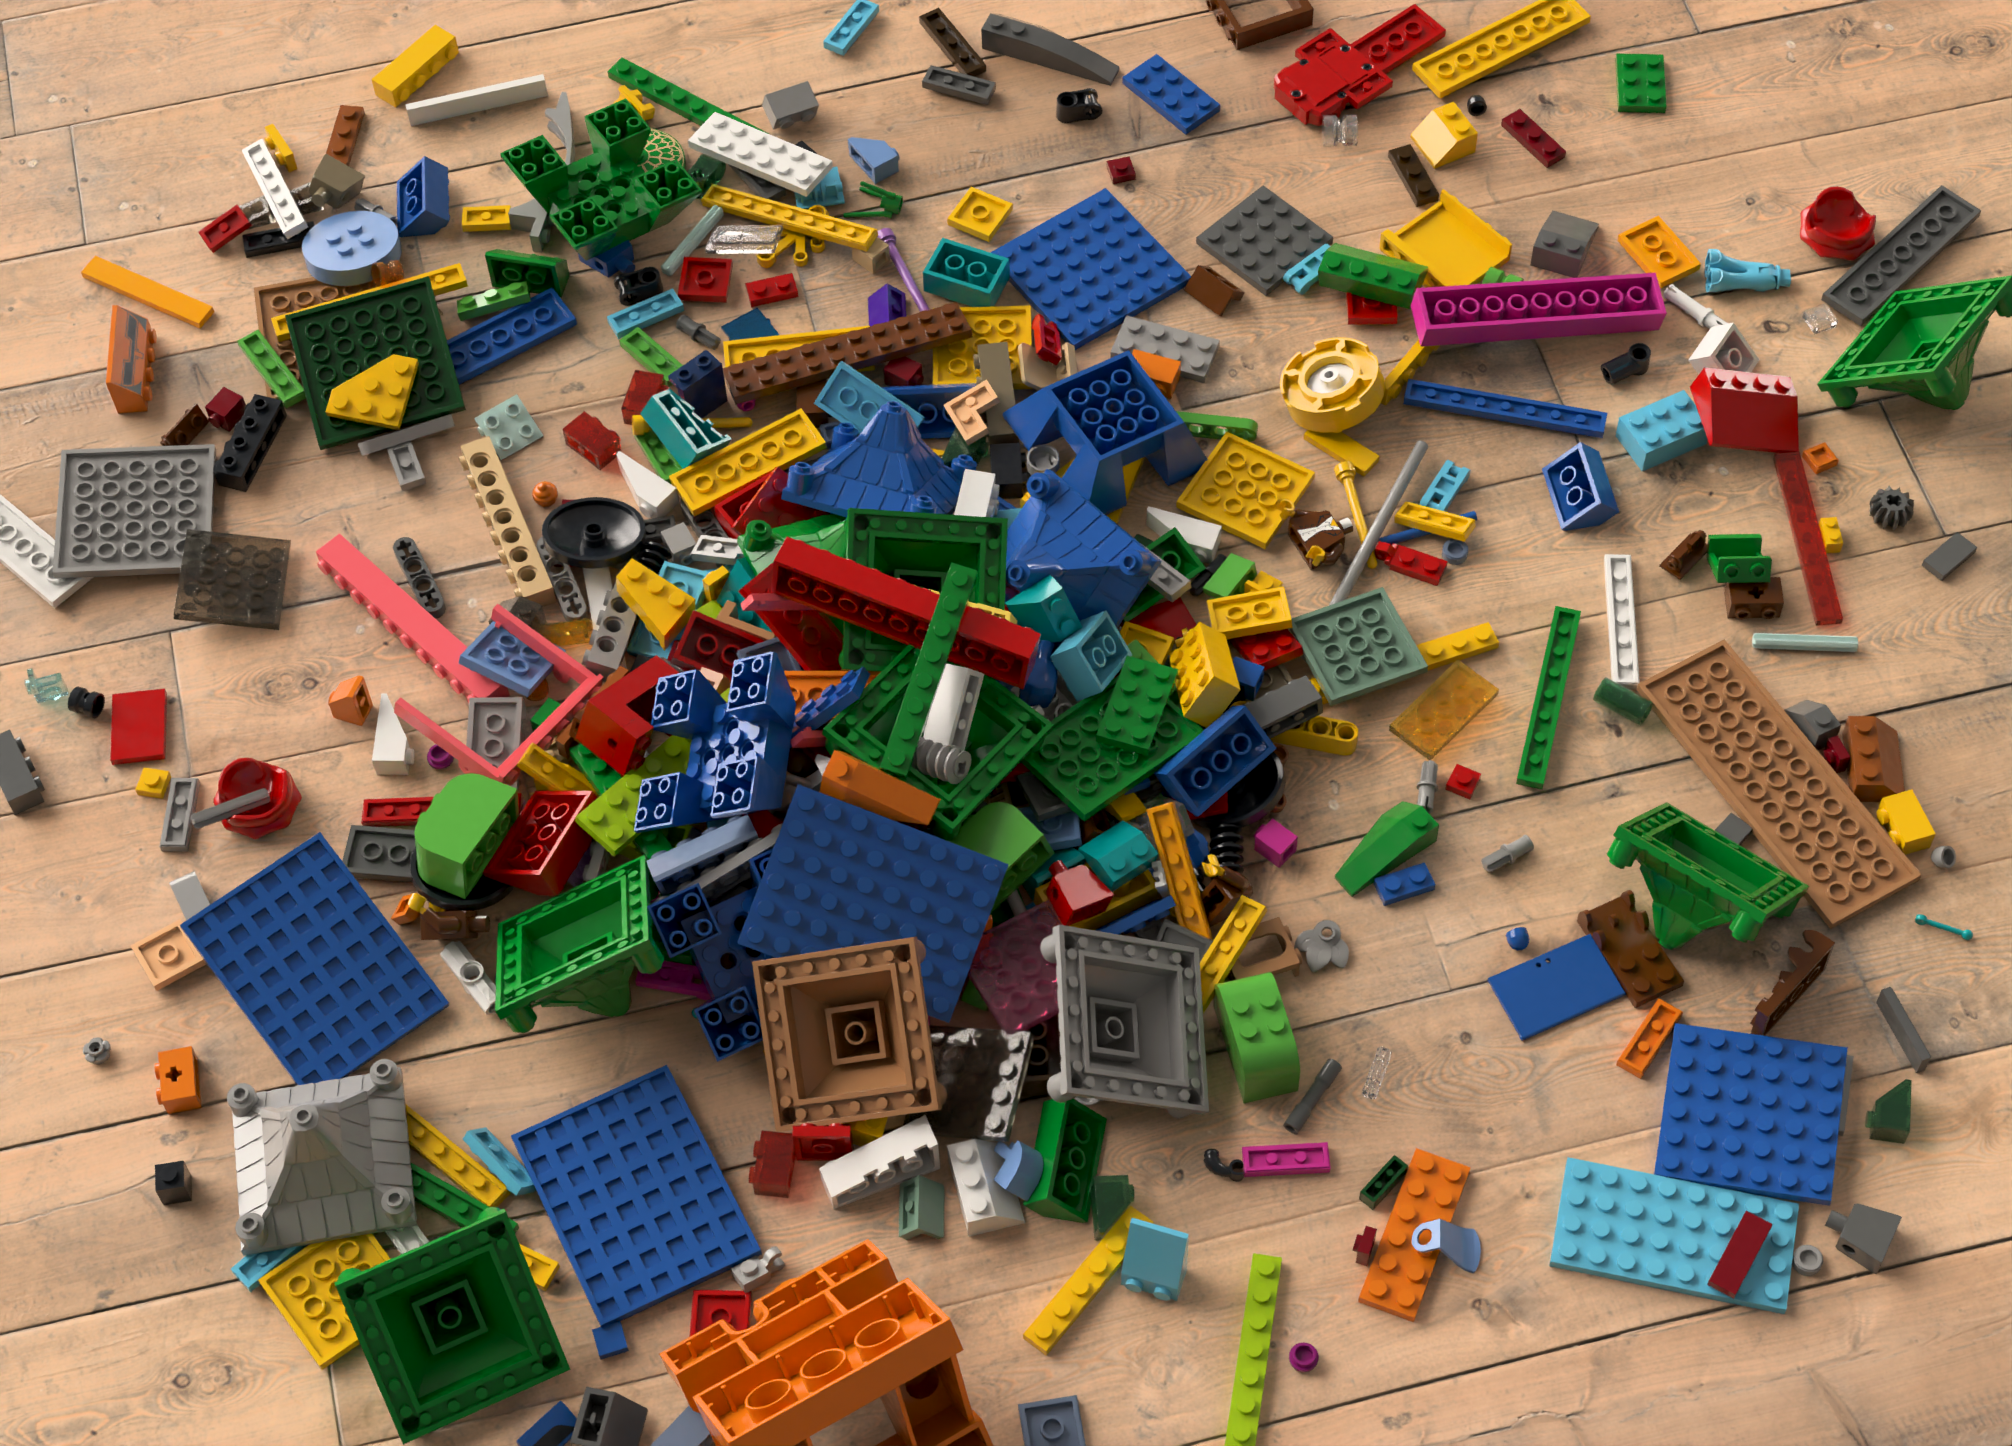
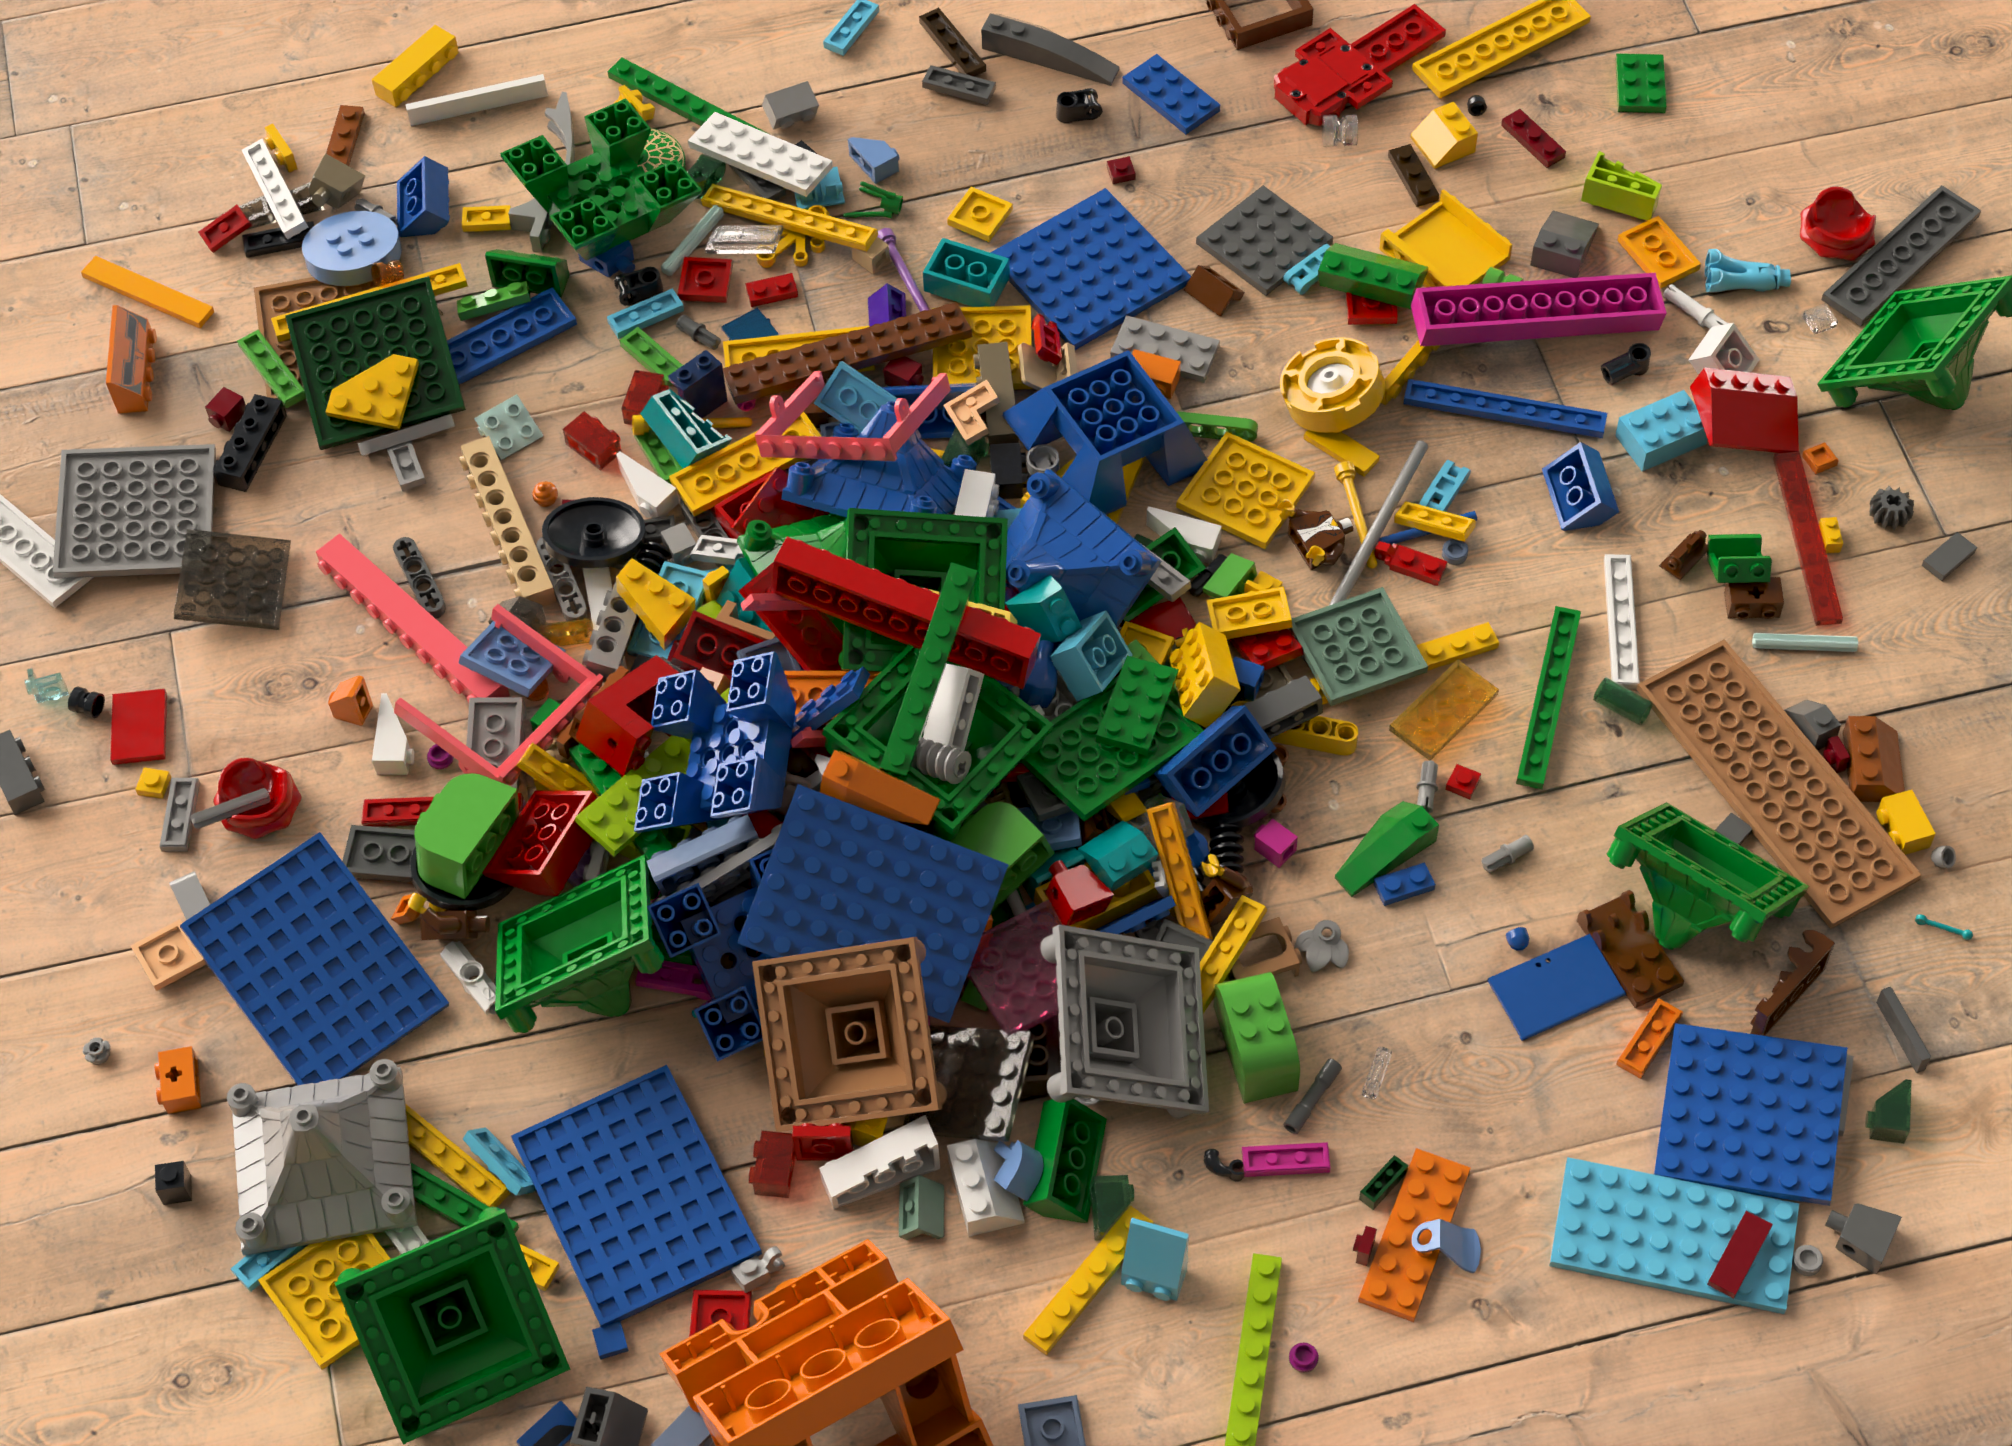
(186, 428): reddish brown hinge -> none
(774, 444): none -> coral piece
(1620, 190): none -> lime wedge

